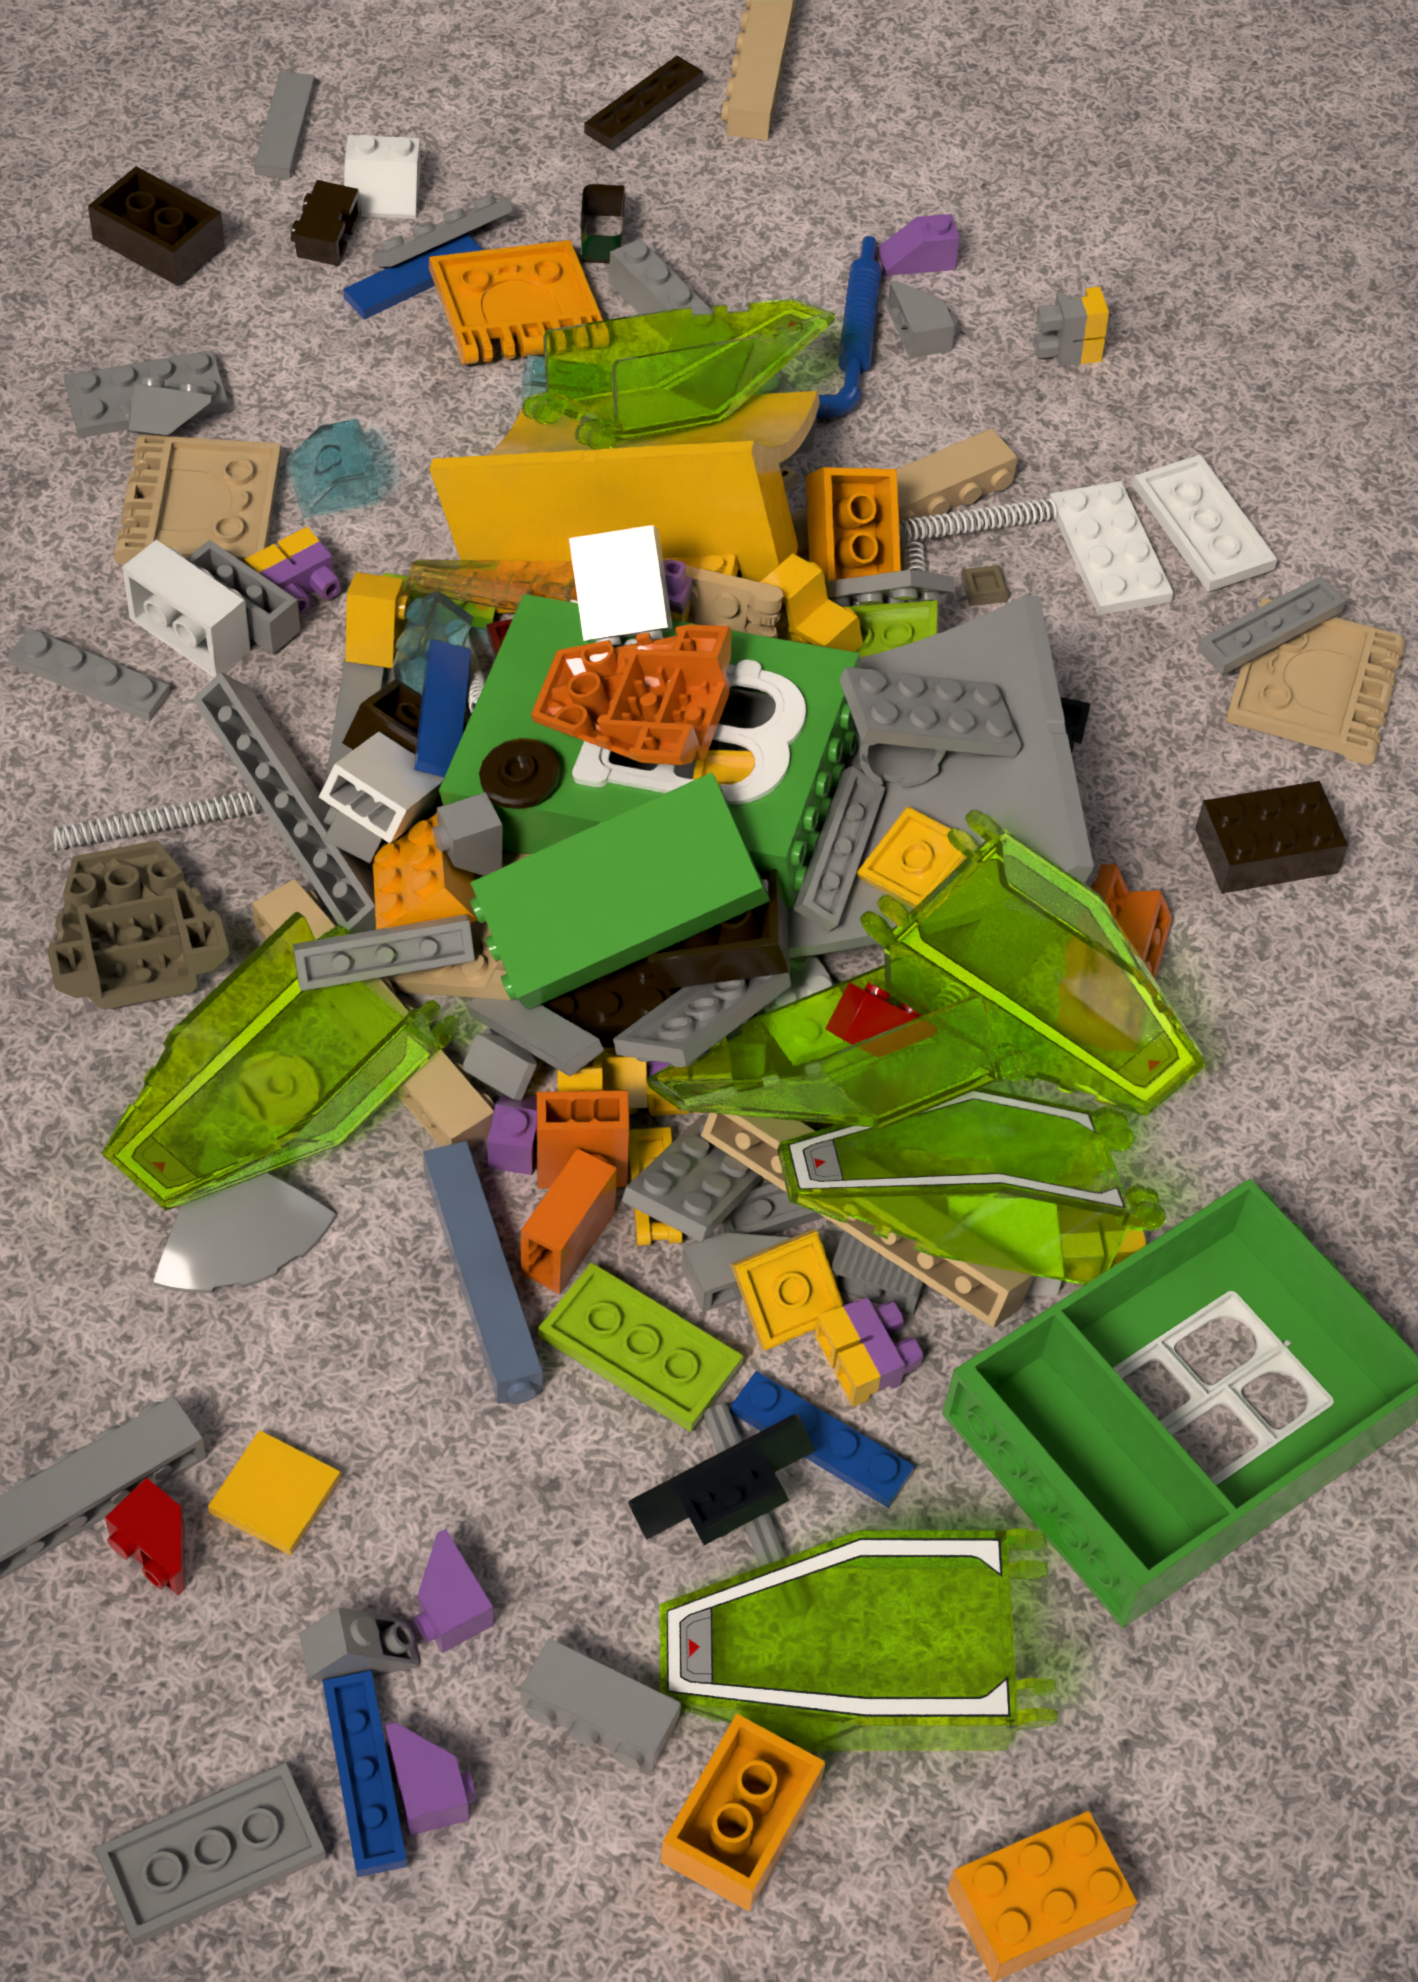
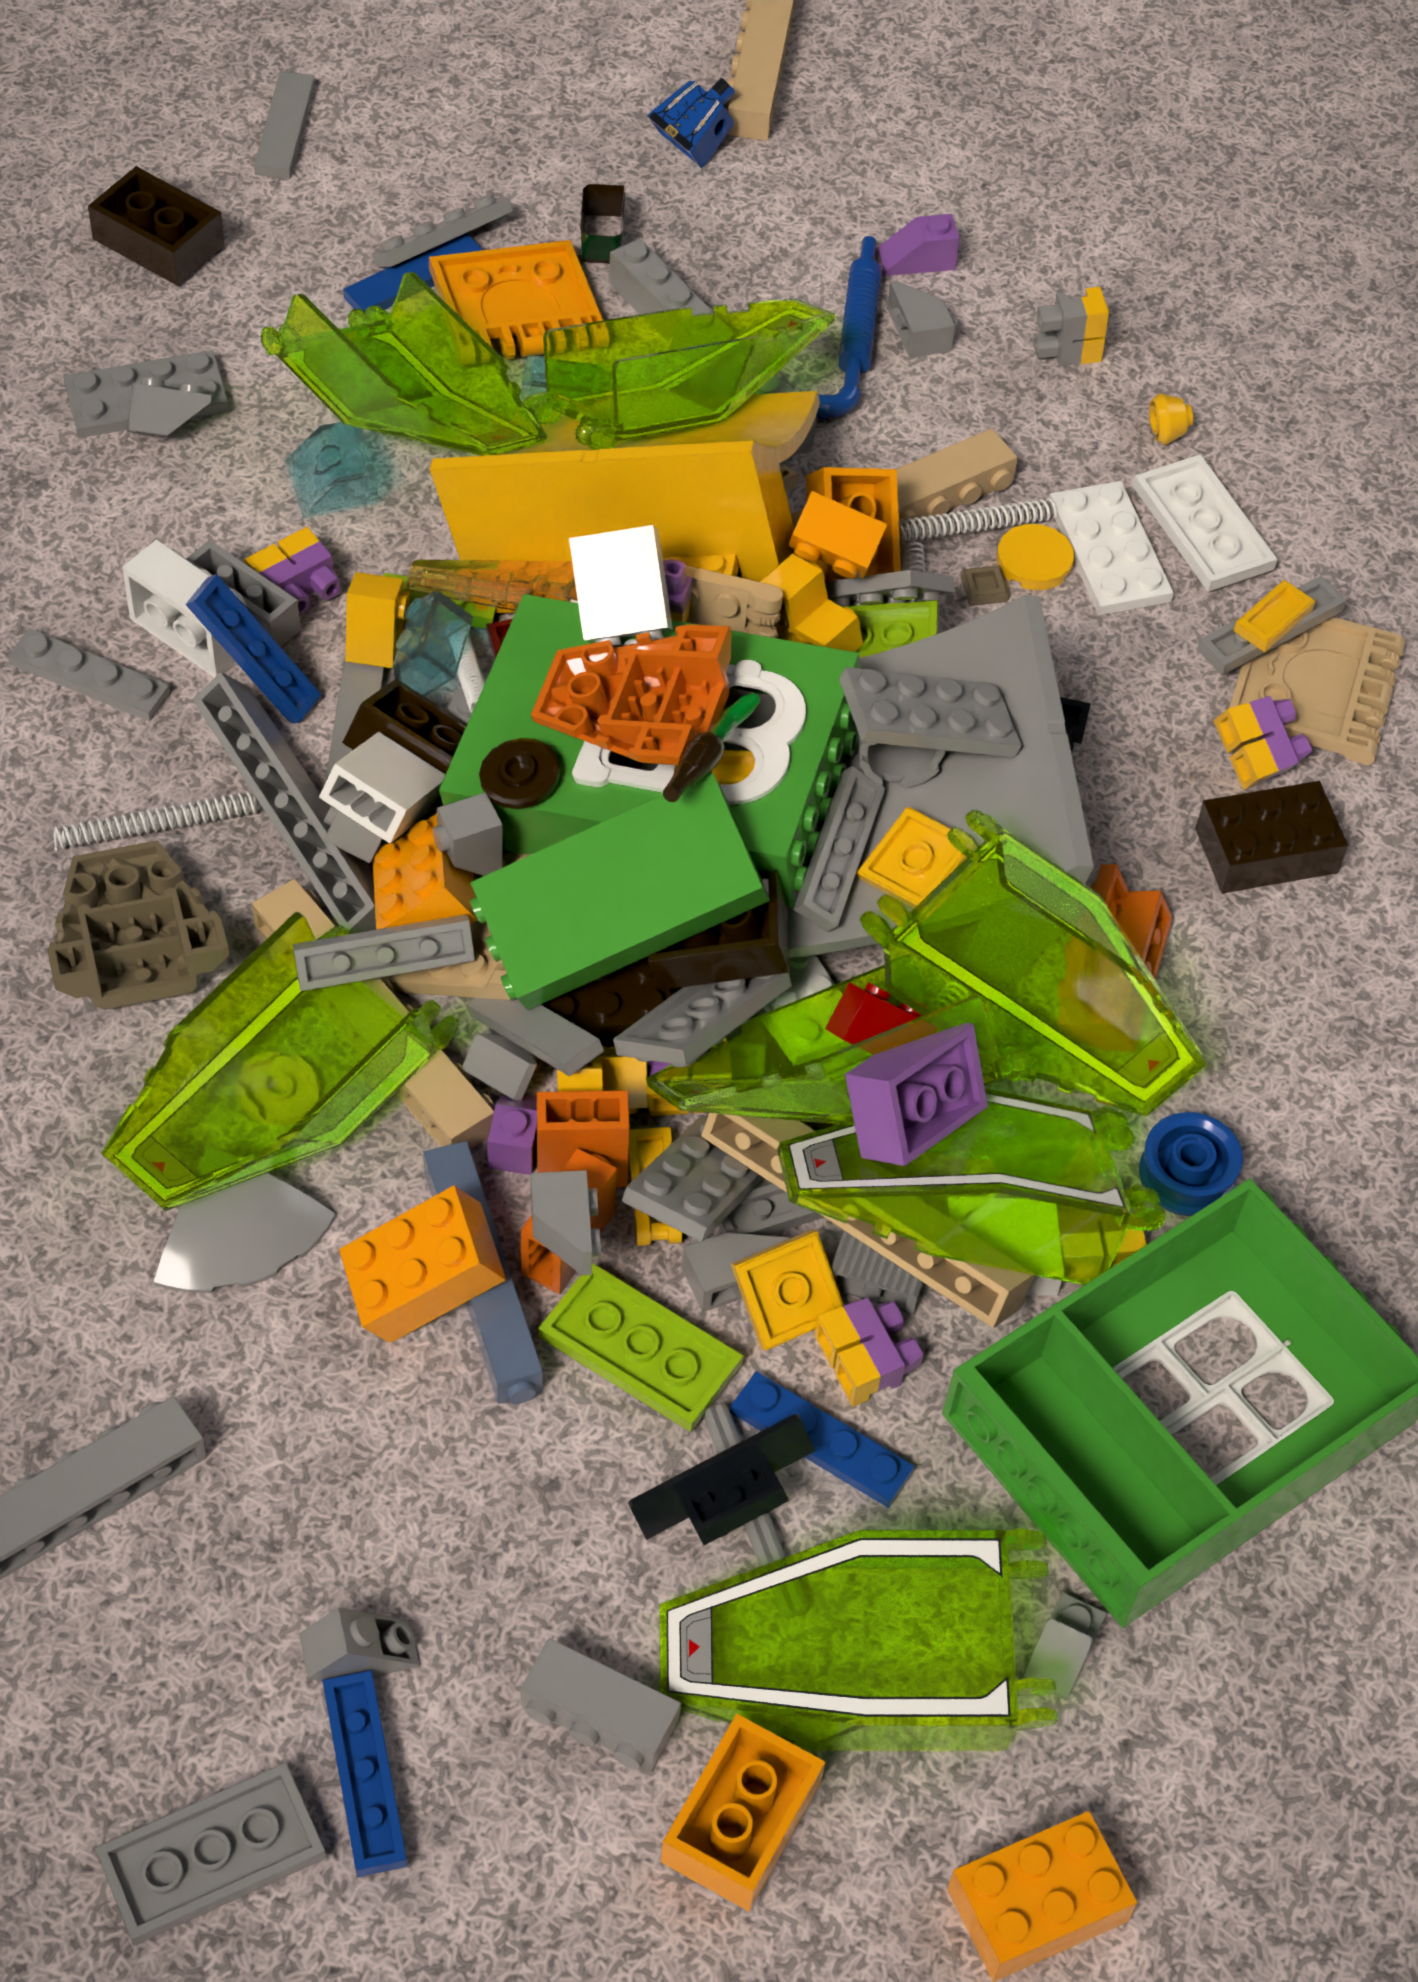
(151, 1531): red slope -> none
(199, 493): tan hinge -> none
(253, 649): none -> blue plate
(274, 1492): yellow tile -> none
(326, 218): dark brown brick -> none
(385, 174): white slope -> none
(408, 373): none -> clear neon green windscreen
(421, 1264): none -> light orange brick
(428, 1781): medium lavender slope -> none
(442, 707): blue tile -> none
(451, 1598): medium lavender slope -> none
(562, 1217): none -> light grey slope
(643, 102): dark brown plate -> none
(695, 119): none -> blue torso
(707, 748): none -> dark brown piece
(836, 536): none -> light orange slope
(916, 1094): none -> medium lavender slope
(1035, 556): none -> yellow tile
(1065, 1643): none -> slope
(1169, 417): none -> yellow cone
(1195, 1139): none -> blue wheel
(1261, 739): none -> hips
(1274, 615): none -> yellow tile

